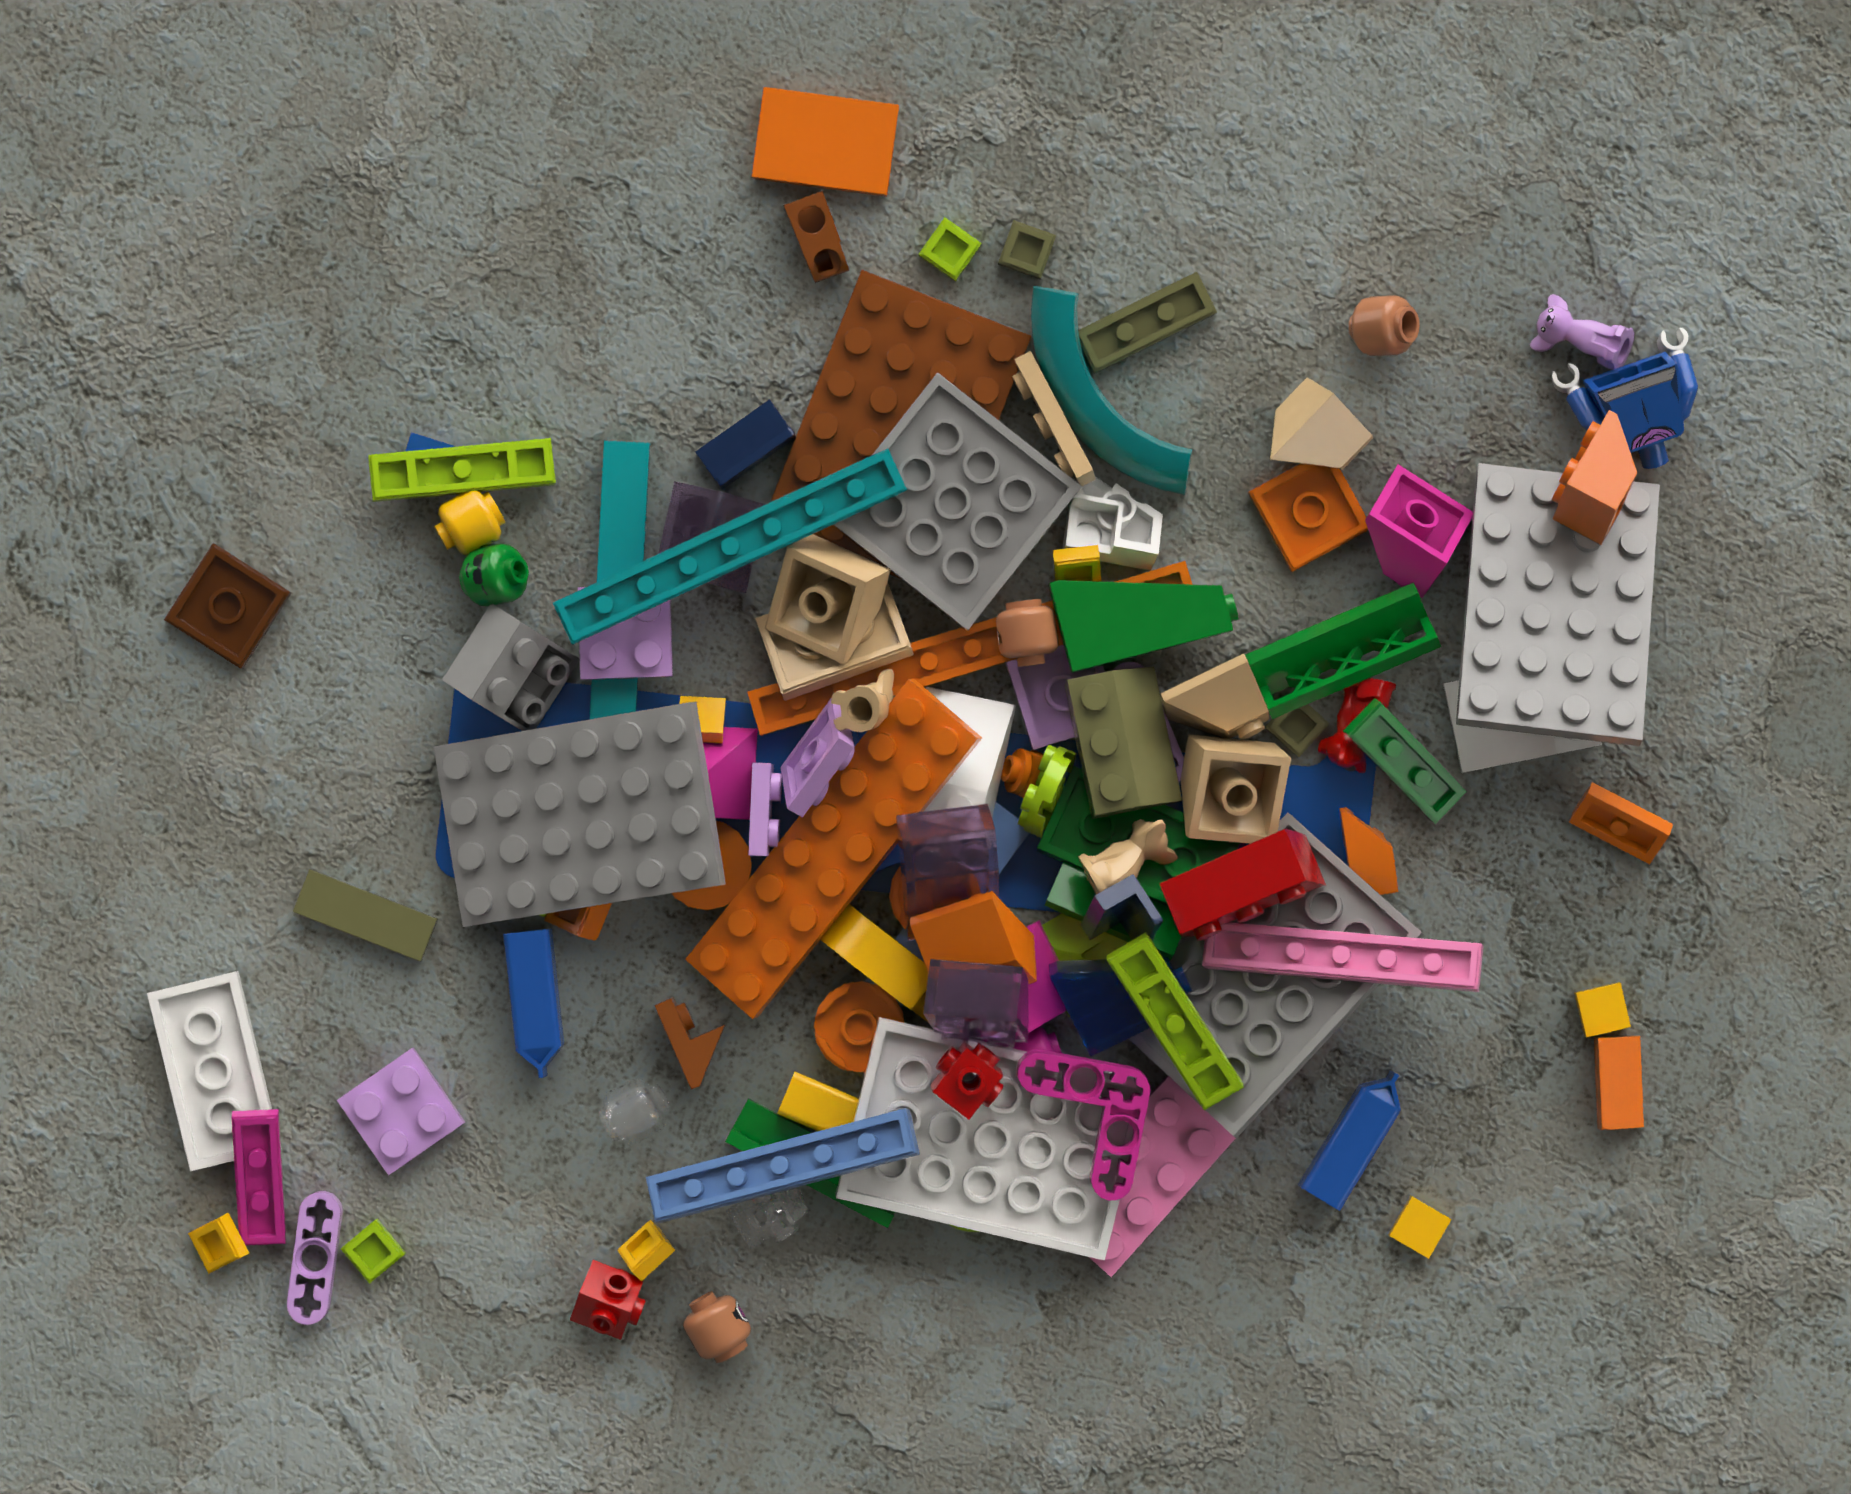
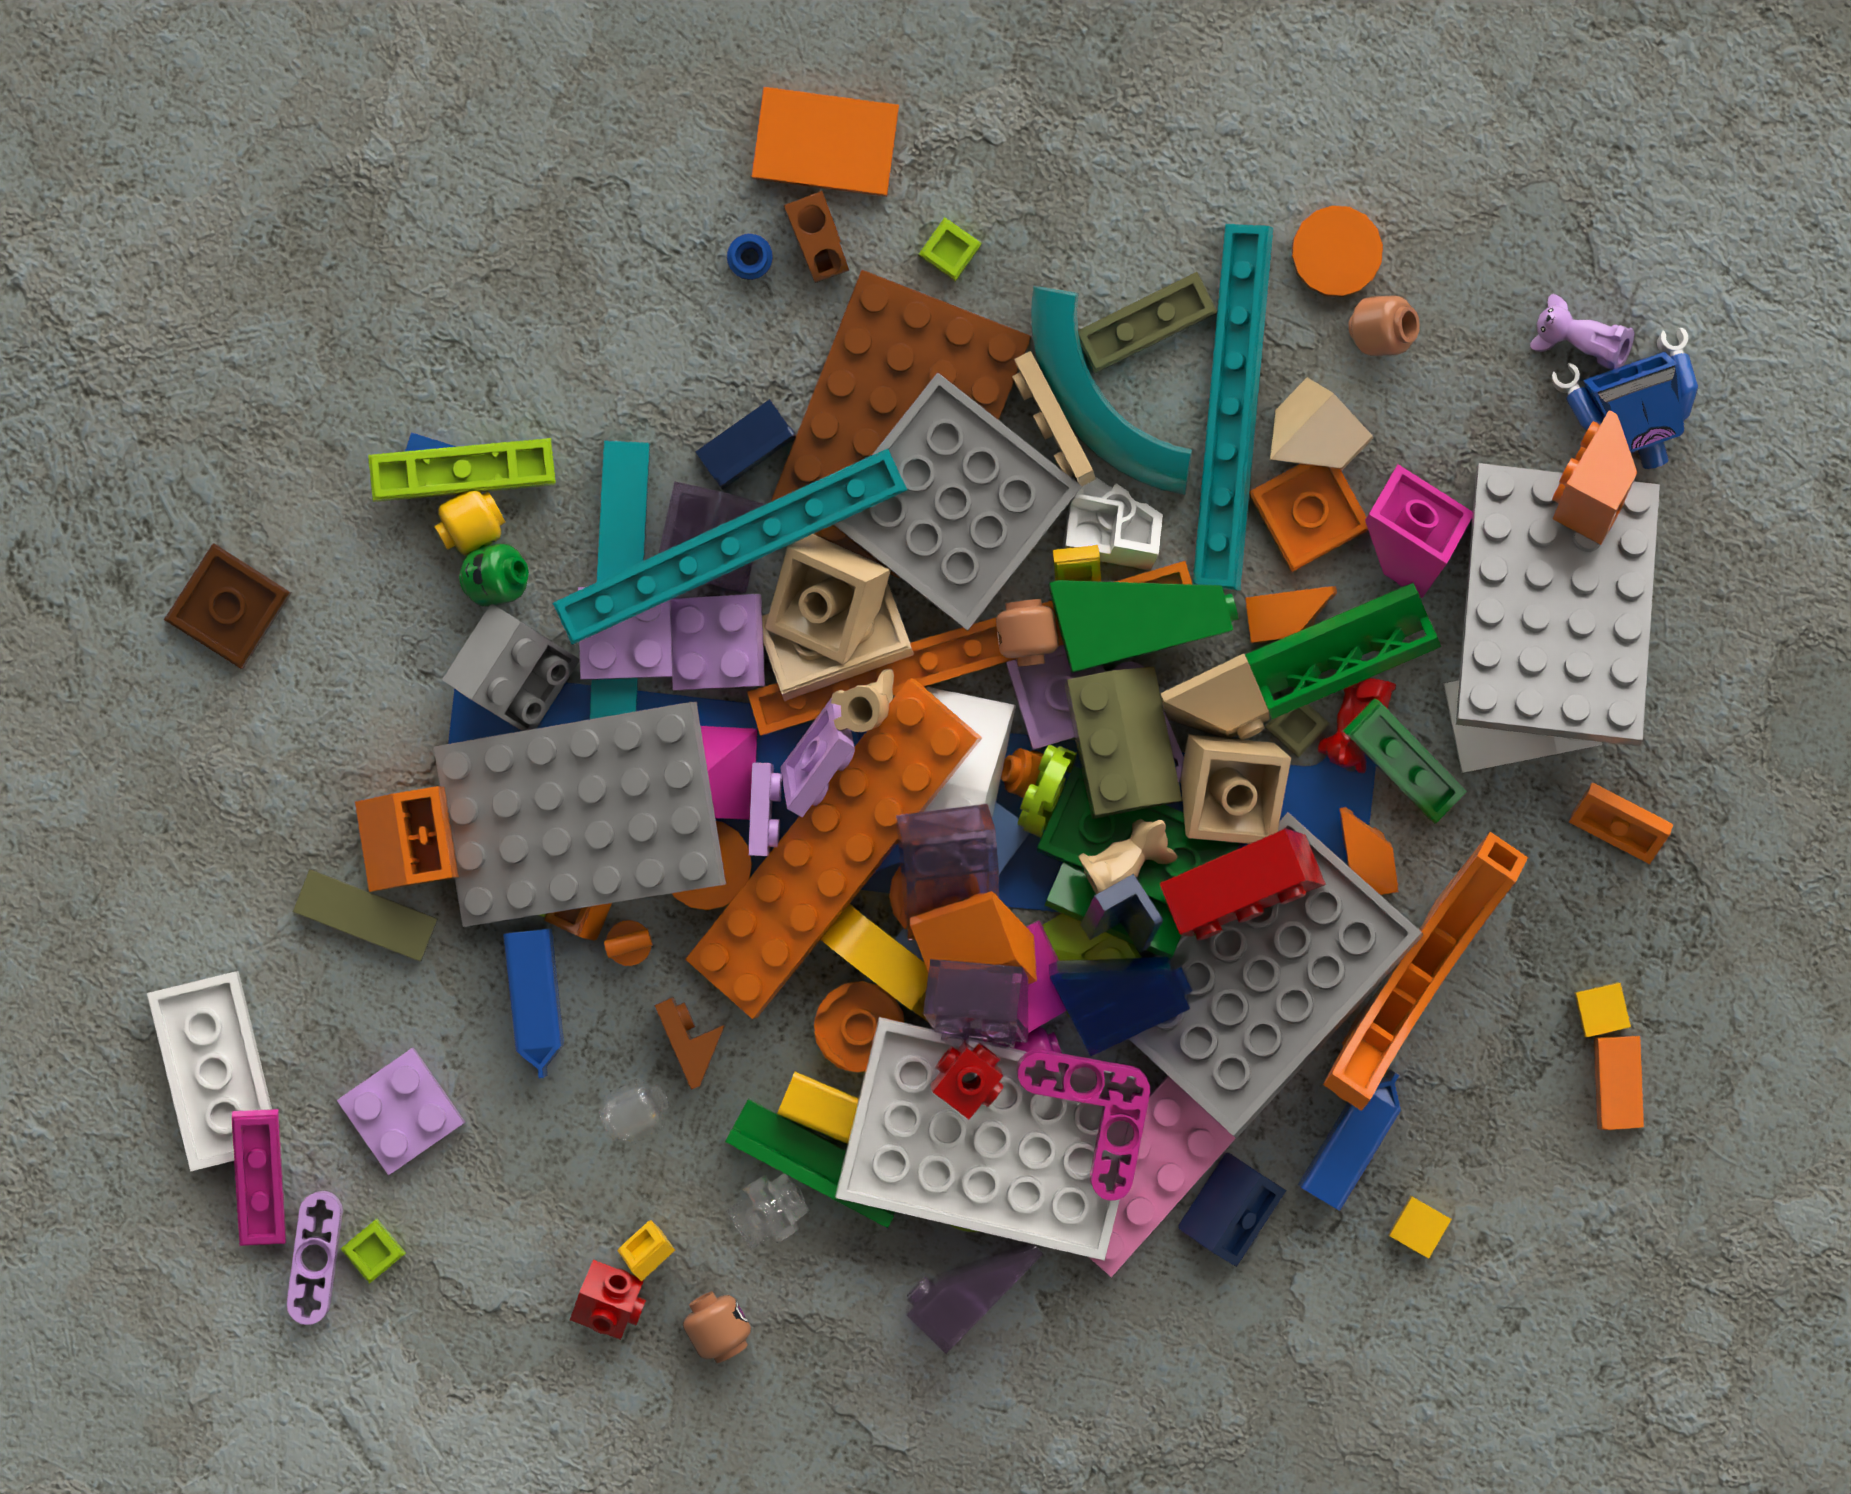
(218, 1243): yellow tile -> none
(406, 838): none -> orange slope
(628, 943): none -> orange plate
(711, 716): yellow tile -> none
(717, 642): none -> lavender plate
(746, 242): none -> blue plate
(782, 1165): medium blue tile -> none
(963, 1295): none -> clear purple slope
(1027, 249): olive tile -> none
(1174, 1021): lime plate -> none
(1231, 1209): none -> dark blue panel
(1233, 406): none -> teal tile
(1285, 613): none -> orange slope
(1337, 251): none -> orange tile
(1345, 956): bright pink tile -> none
(1410, 986): none -> orange arch

